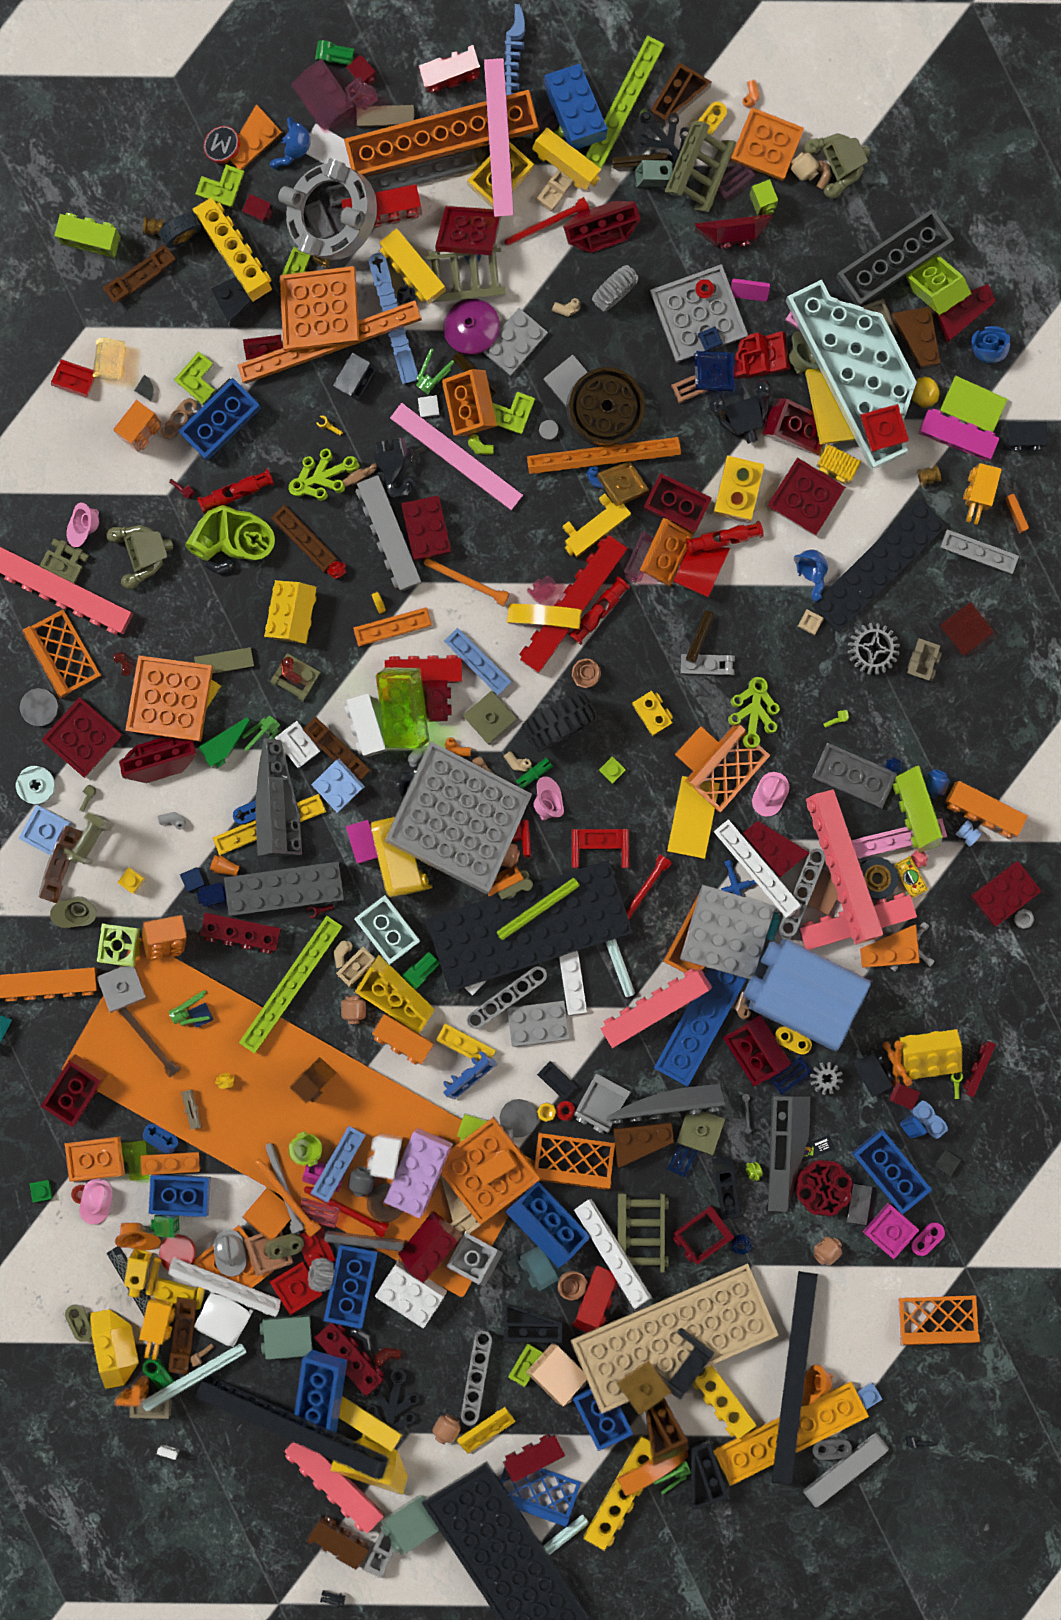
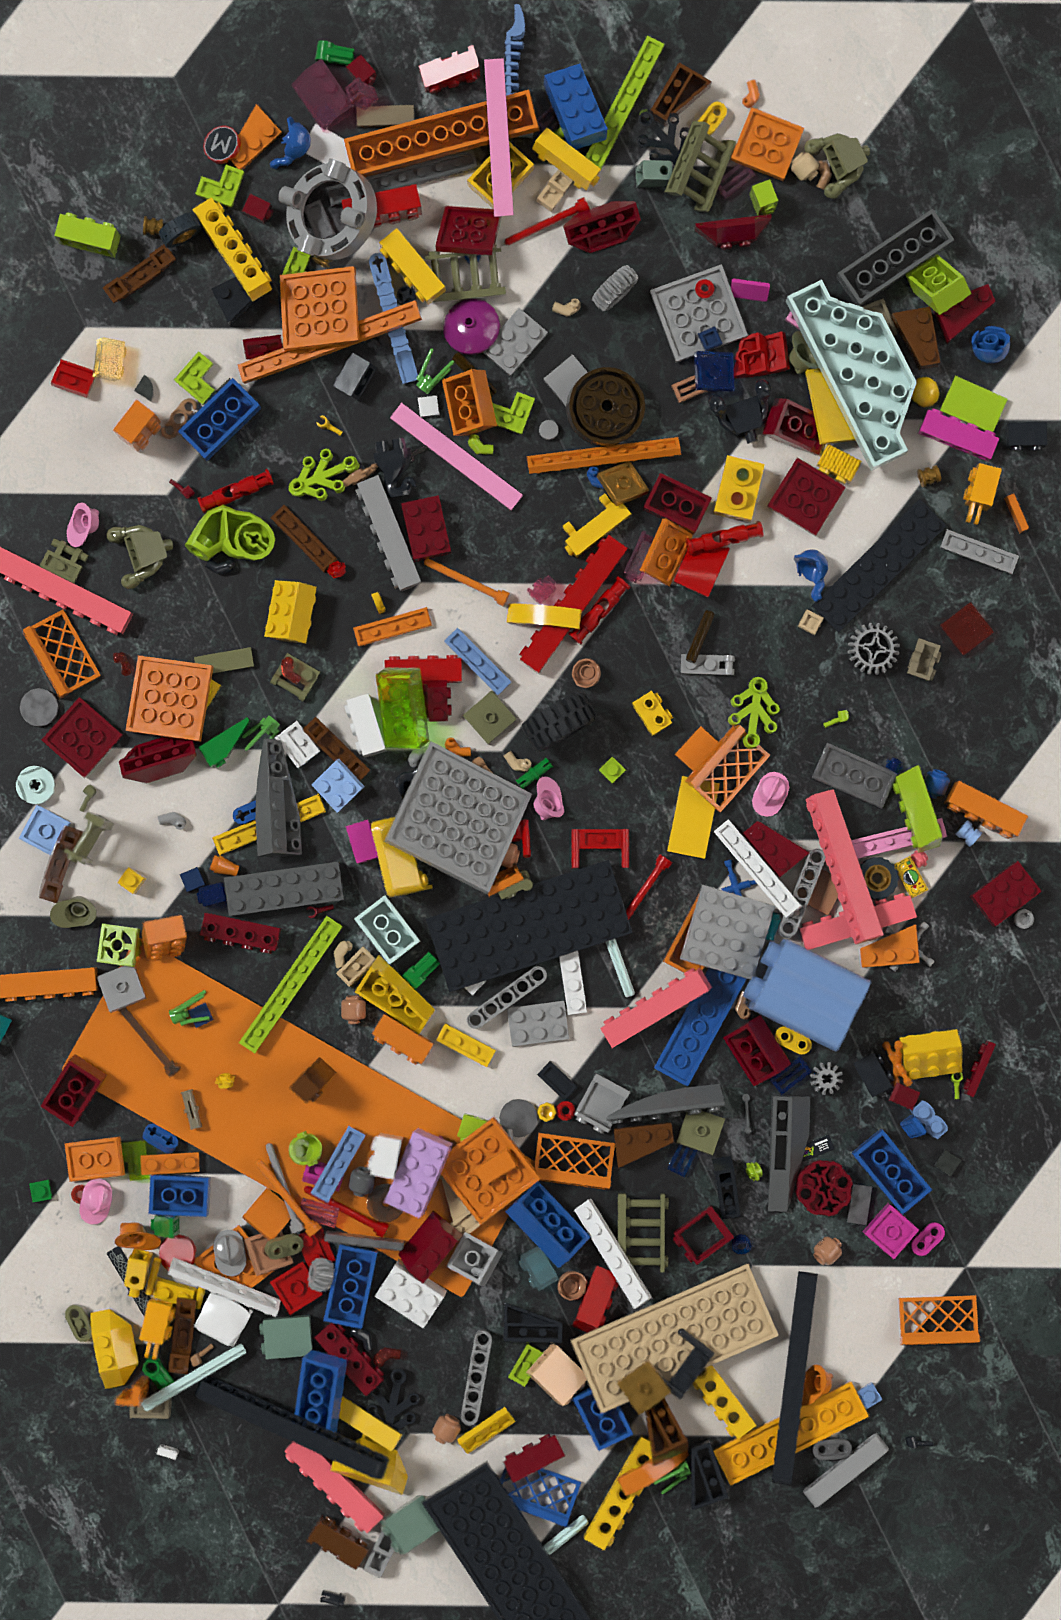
(469, 1076): blue plate -> none
(538, 908): lime axle -> none
(634, 161): dark brown axle -> none
(884, 428): red plate -> none

